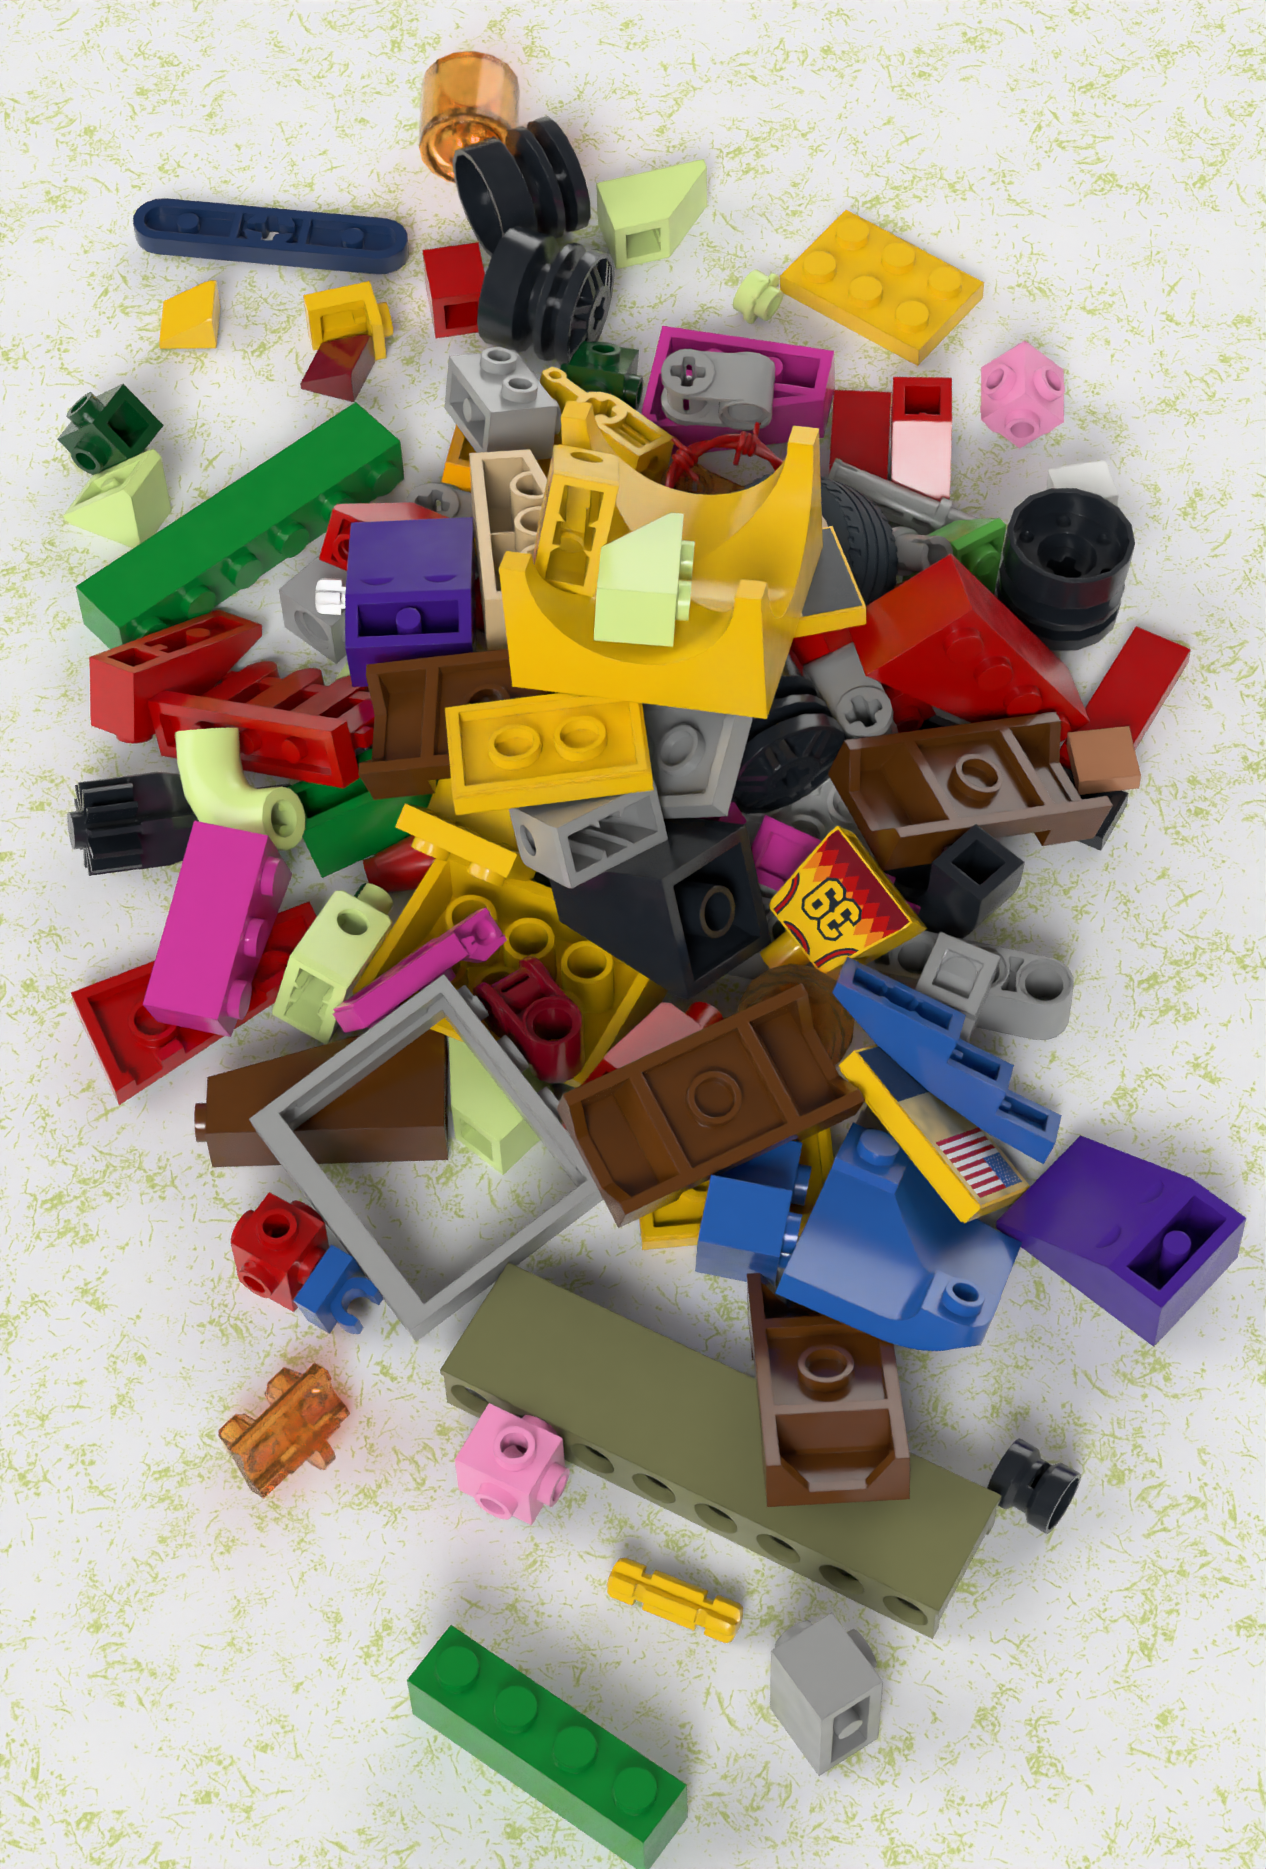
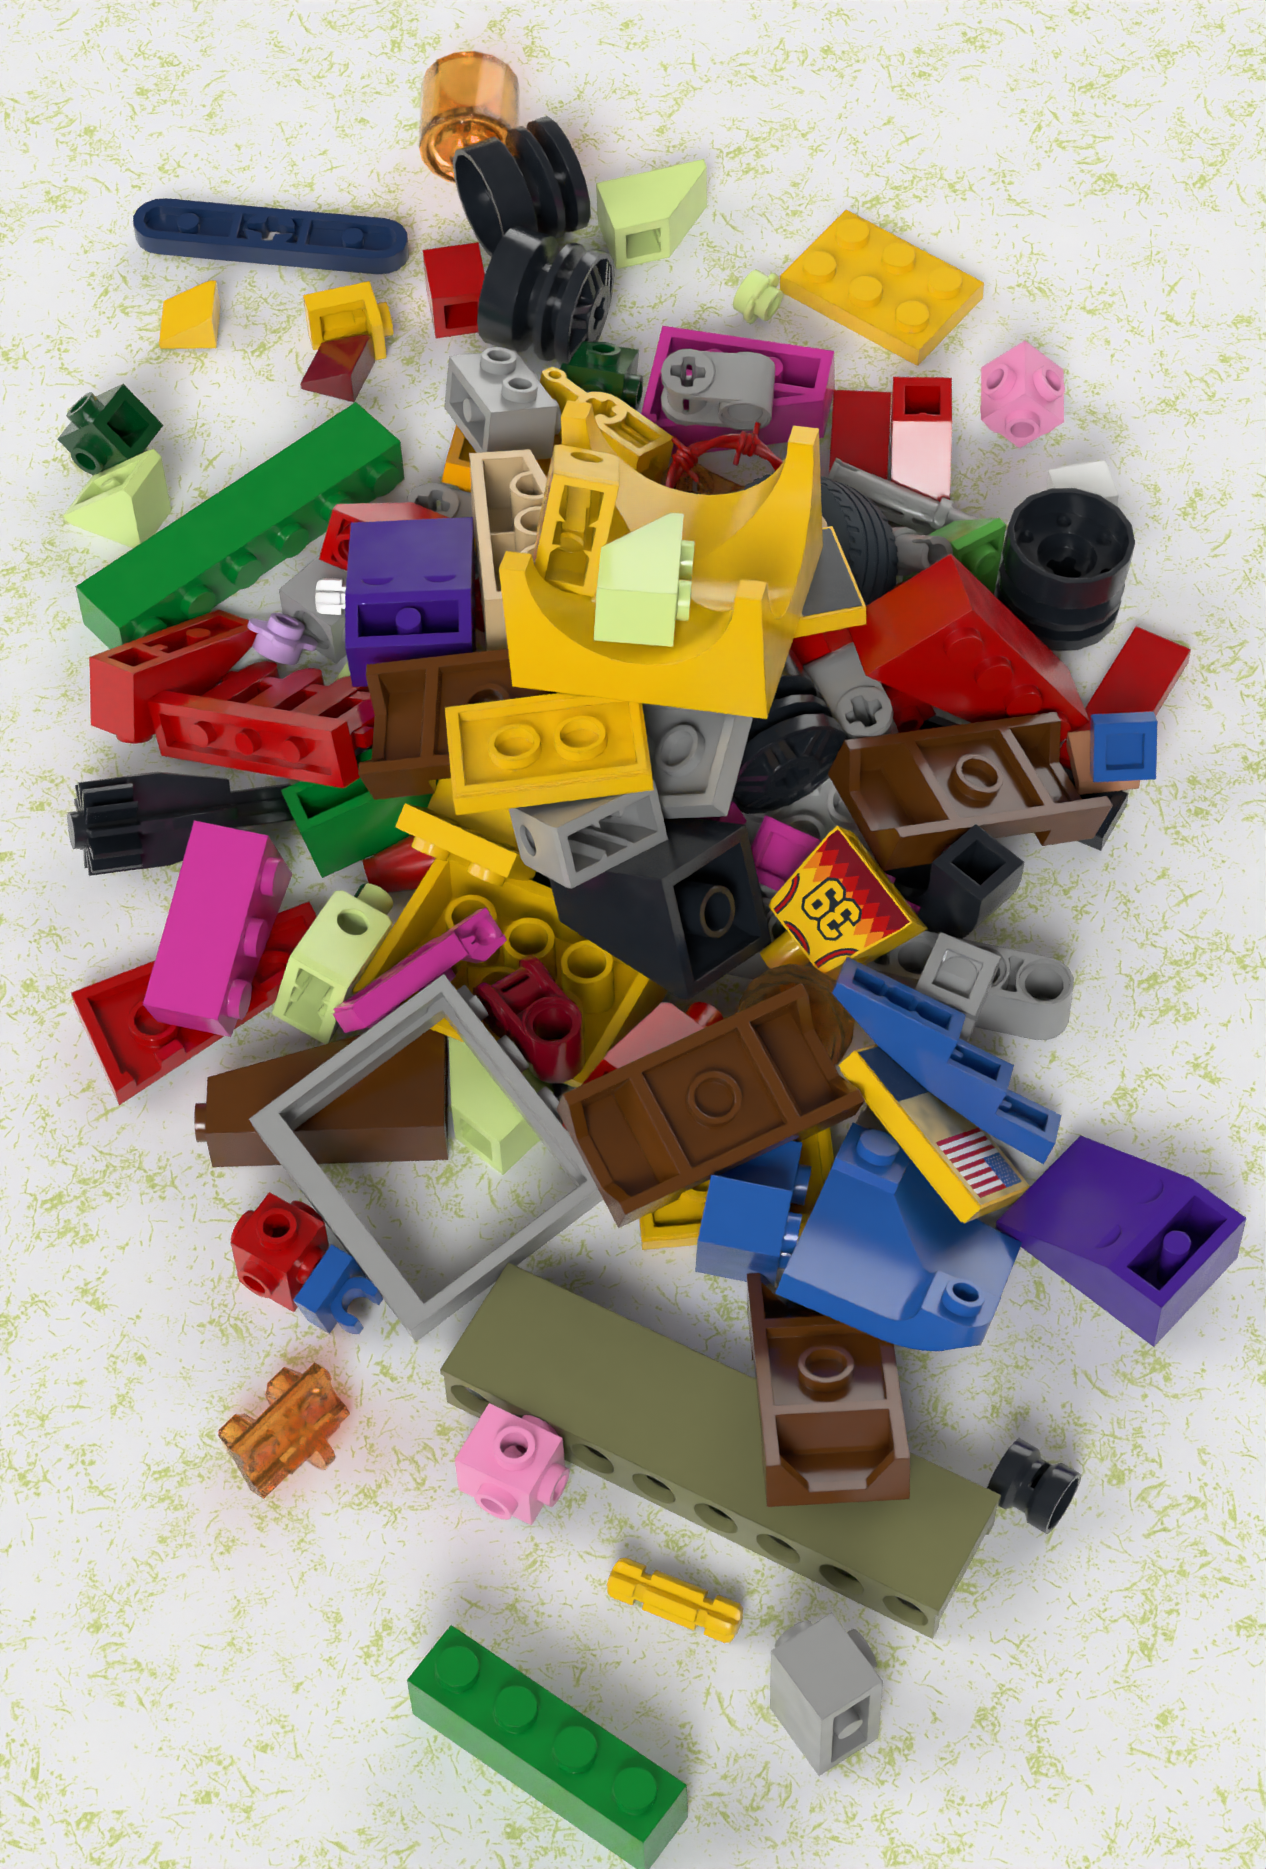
(222, 795): yellowish green cylinder -> none
(281, 638): none -> lavender plate
(1123, 747): none -> blue tile

